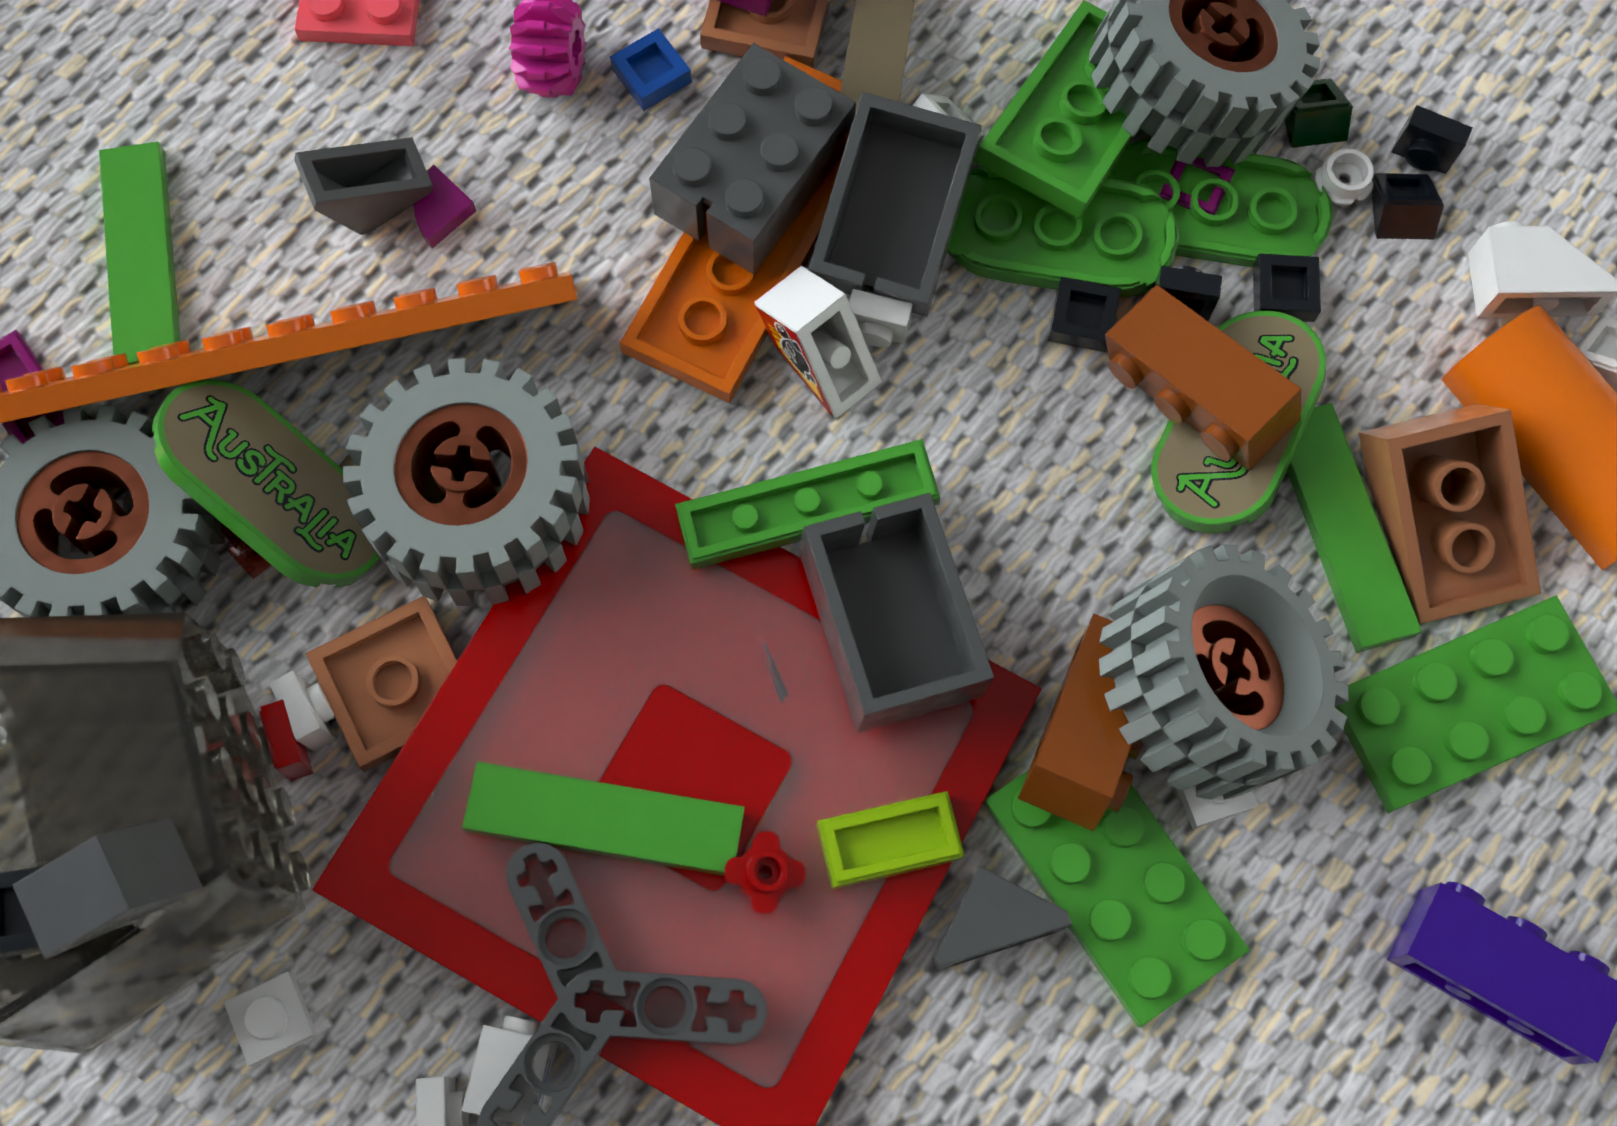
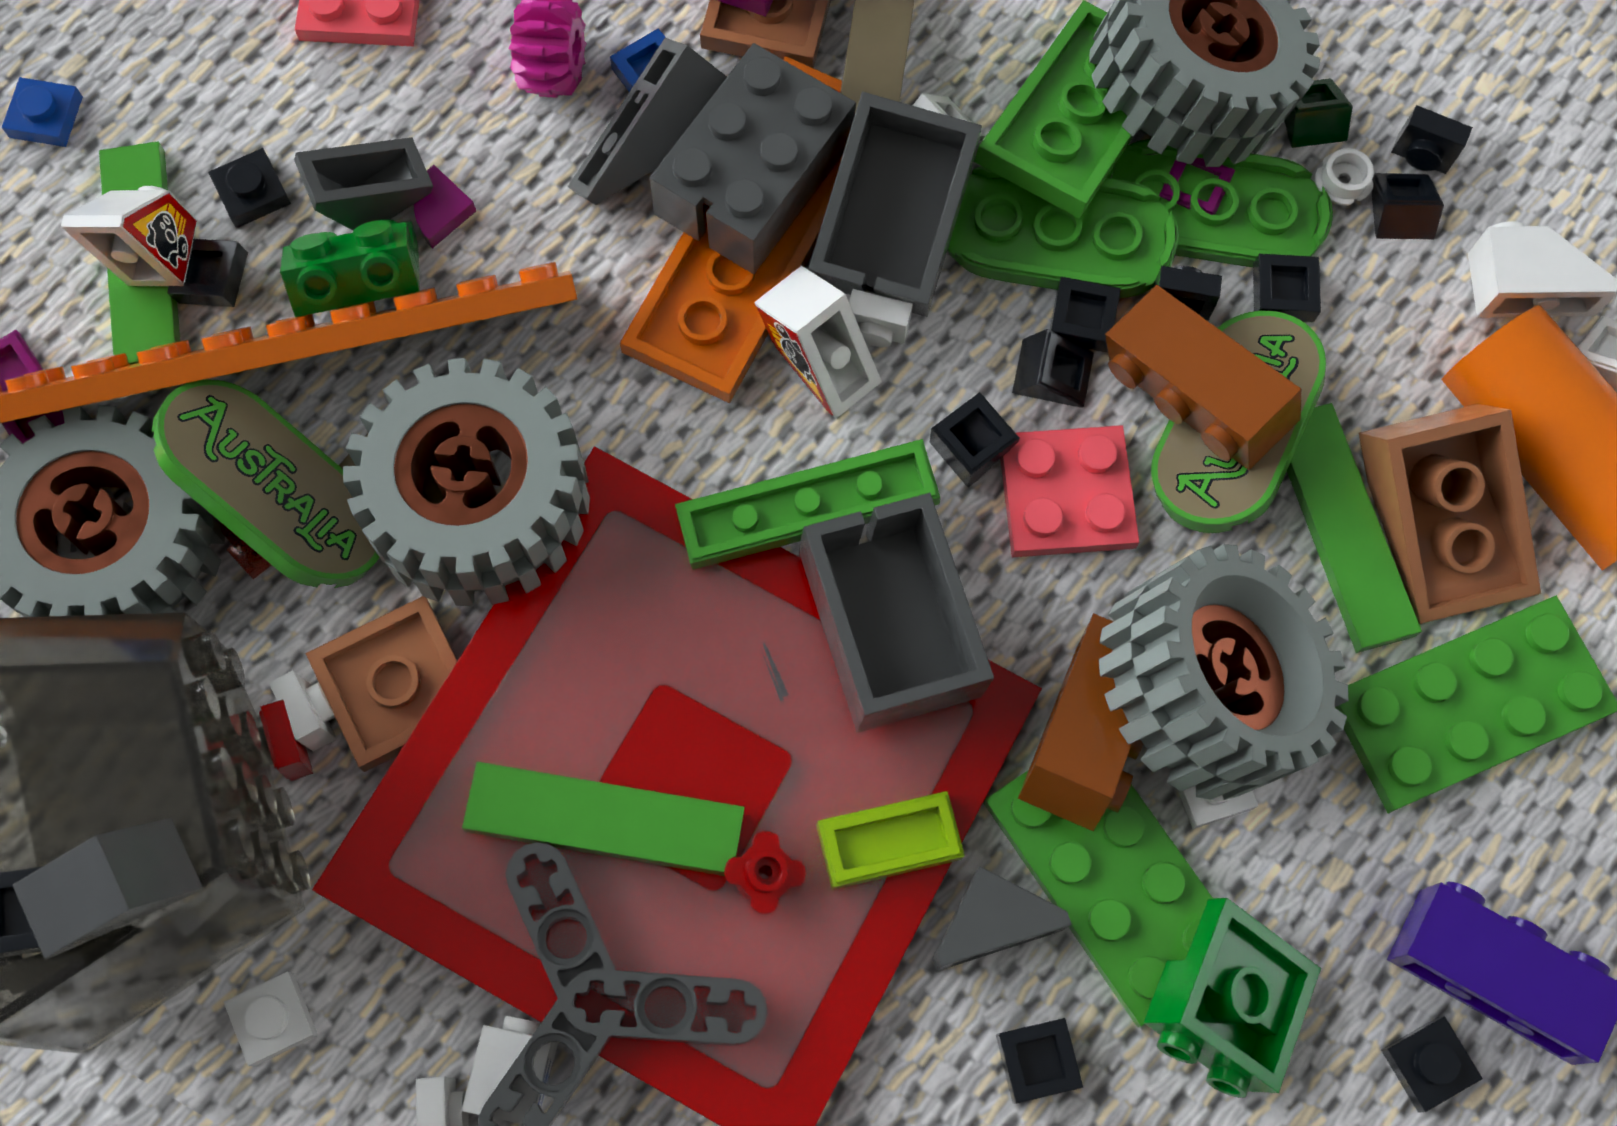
(42, 112): none -> blue plate
(137, 235): none -> white slope
(212, 274): none -> black plate
(249, 188): none -> black plate
(351, 268): none -> green plate
(648, 121): none -> dark grey slope
(973, 439): none -> black slope
(1039, 1061): none -> black plate
(1053, 369): none -> black slope
(1069, 492): none -> coral plate
(1234, 1001): none -> green plate
(1431, 1064): none -> black plate

